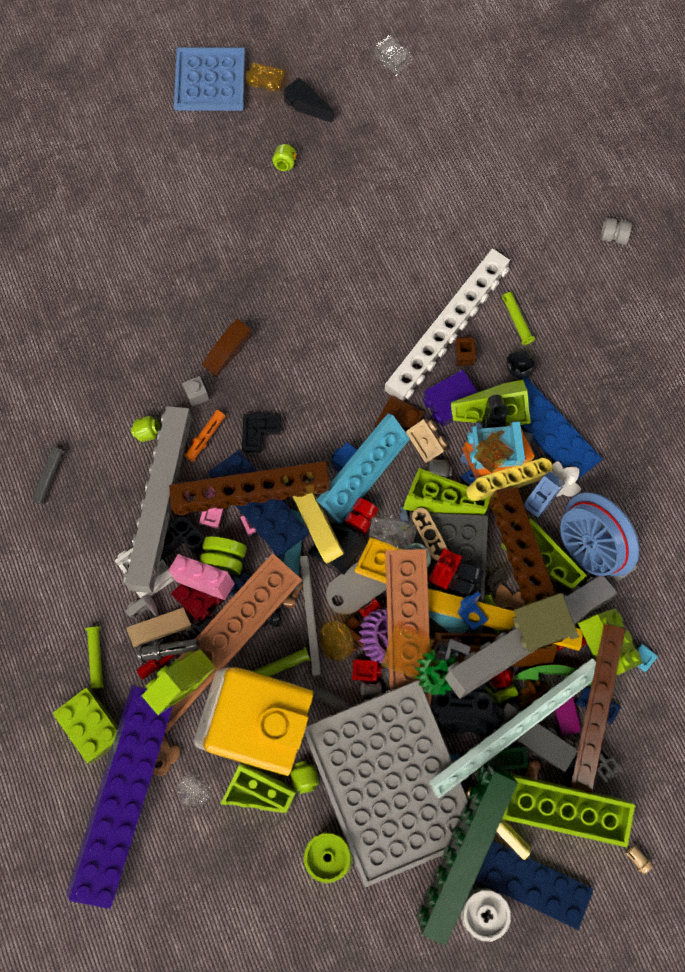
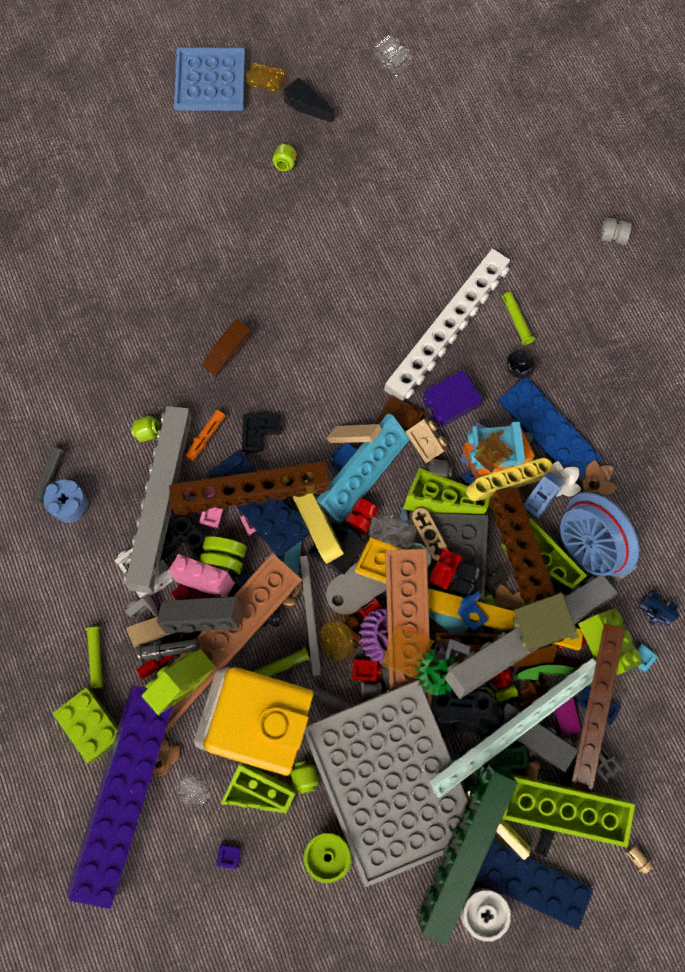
(56, 496): none -> medium blue brick
(195, 391): light grey brick -> none
(200, 615): none -> dark grey brick
(228, 856): none -> dark purple tile
(354, 433): none -> tan tile
(465, 358): reddish brown brick -> none
(494, 416): black piece -> none
(514, 395): lime wedge -> none
(544, 842): none -> black pin
(600, 477): none -> medium nougat plate
(658, 611): none -> dark blue hips

